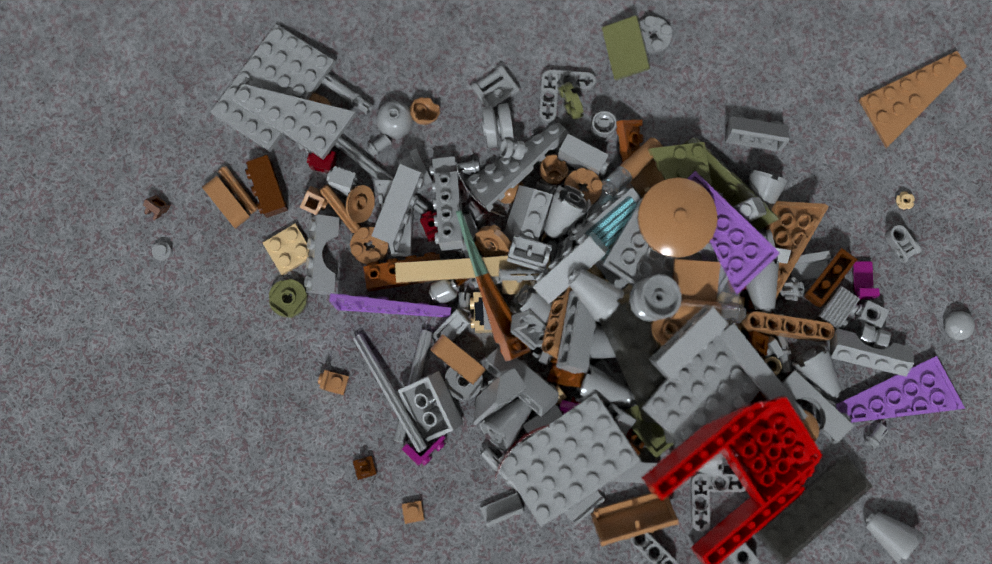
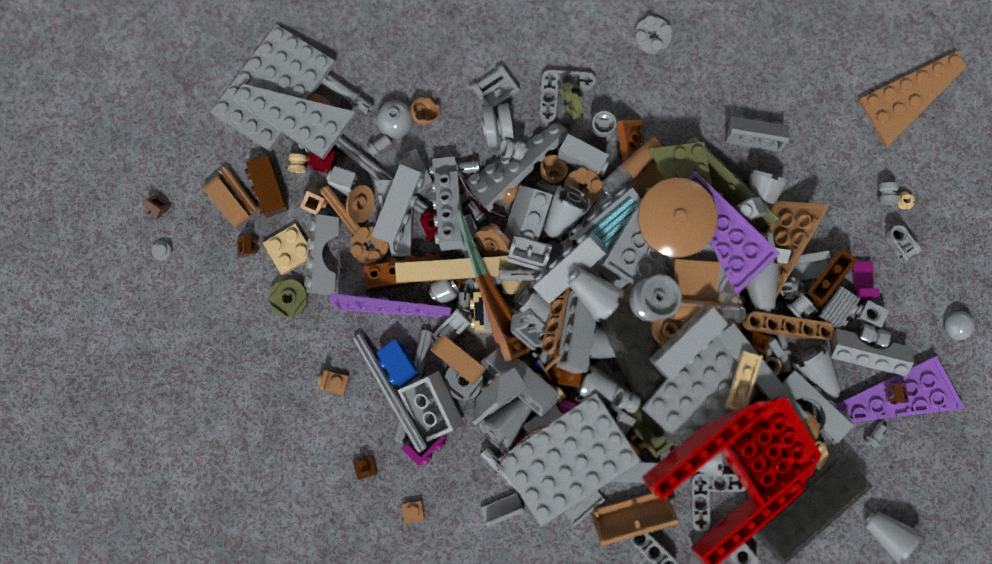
(244, 246): none -> reddish brown tile
(297, 163): none -> tan wheel
(398, 363): none -> blue brick
(539, 368): none -> medium nougat piece
(626, 48): olive tile -> none
(626, 400): none -> light grey wheel
(743, 380): none -> tan tile
(803, 307): none -> light grey piece
(823, 449): none -> tan arm
(888, 193): none -> light grey wheel
(900, 393): none -> reddish brown tile

